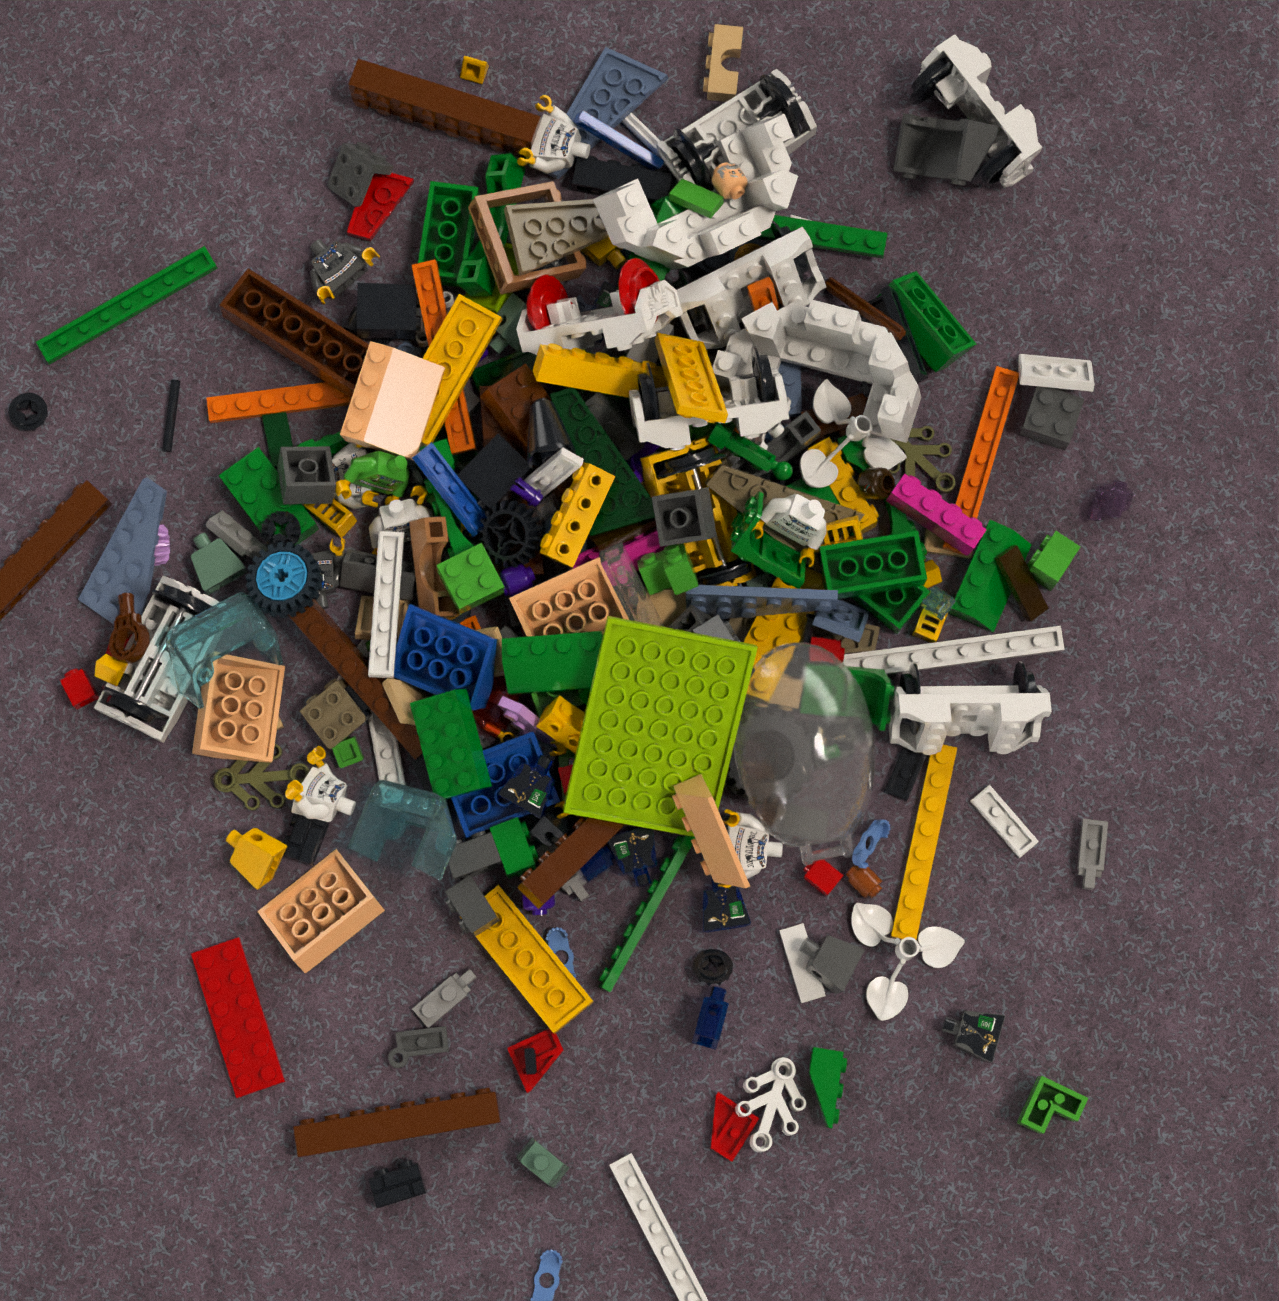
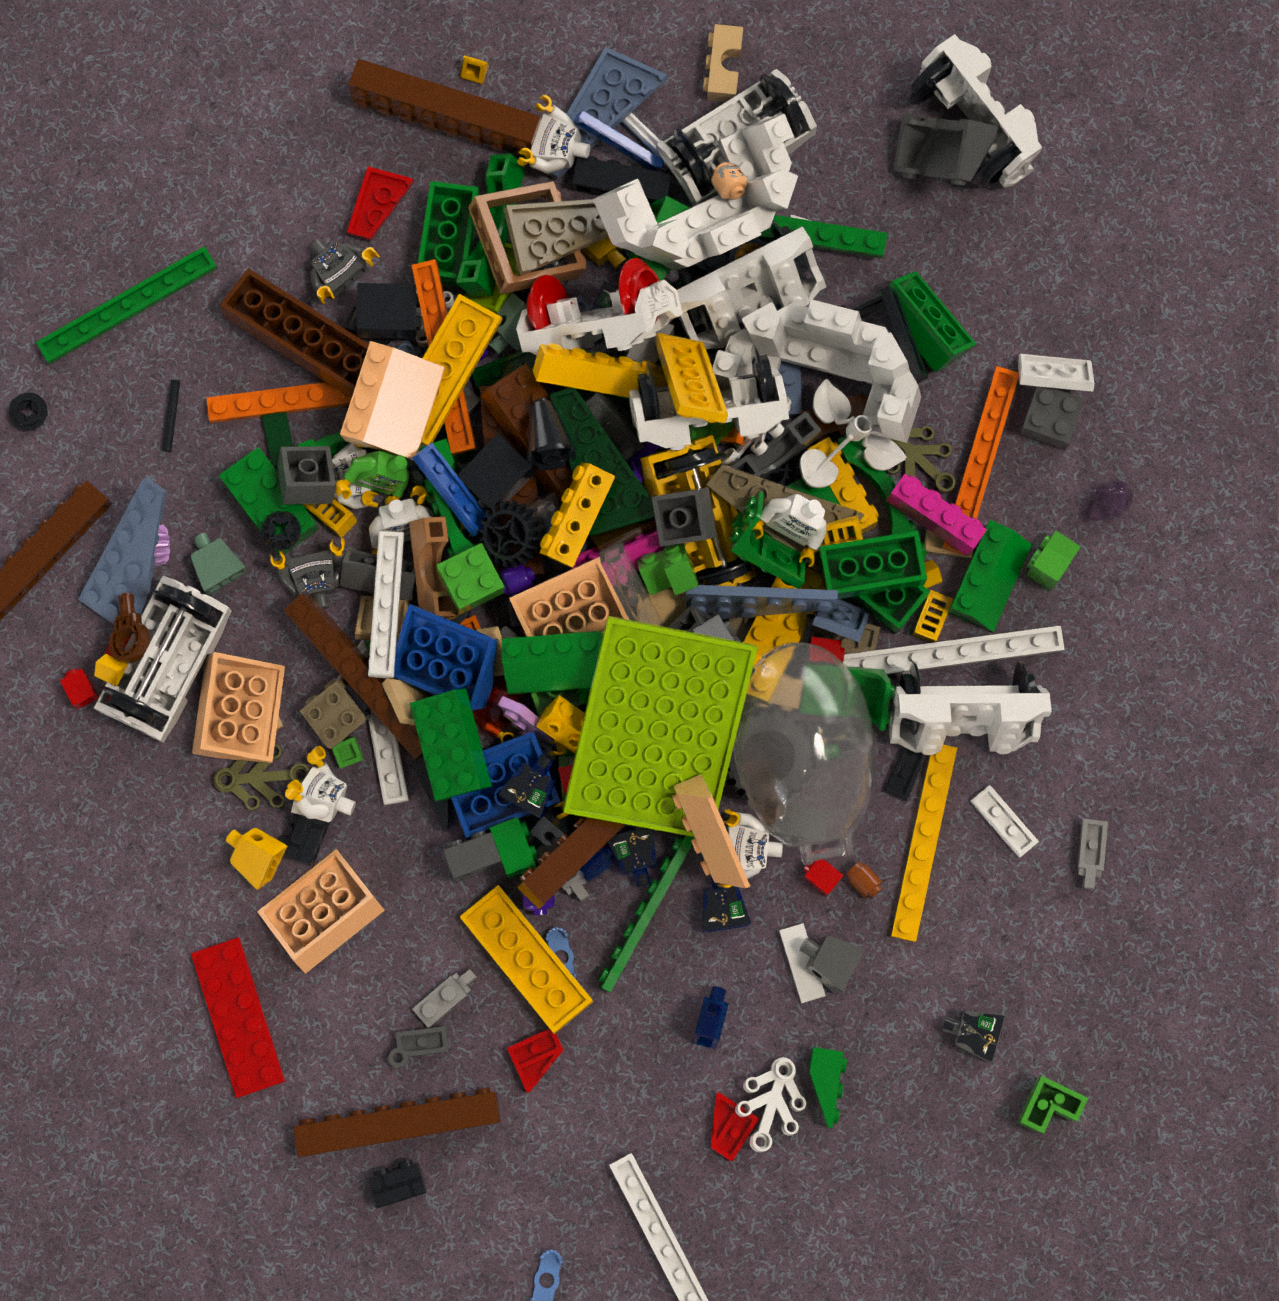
(214, 634): clear light blue windscreen -> none
(235, 535): light grey hinge -> none
(267, 578): wheel -> none
(355, 171): dark grey bracket -> none
(387, 815): clear light blue windscreen -> none
(472, 906): dark grey brick -> none
(527, 492): dark purple pin -> none
(530, 1061): black tile -> none
(542, 1163): sand green torso -> none
(554, 471): white tile -> none
(696, 198): bright green tile -> none
(719, 960): black gear -> none
(724, 435): green plate -> none
(758, 581): sand green plate -> none
(762, 293): orange hinge -> none
(864, 308): reddish brown axle -> none
(876, 483): dark brown head -> none
(877, 830): medium blue piece -> none
(937, 945): white plant -> none
(938, 602): clear light blue tile -> none
(1021, 583): dark brown tile -> none

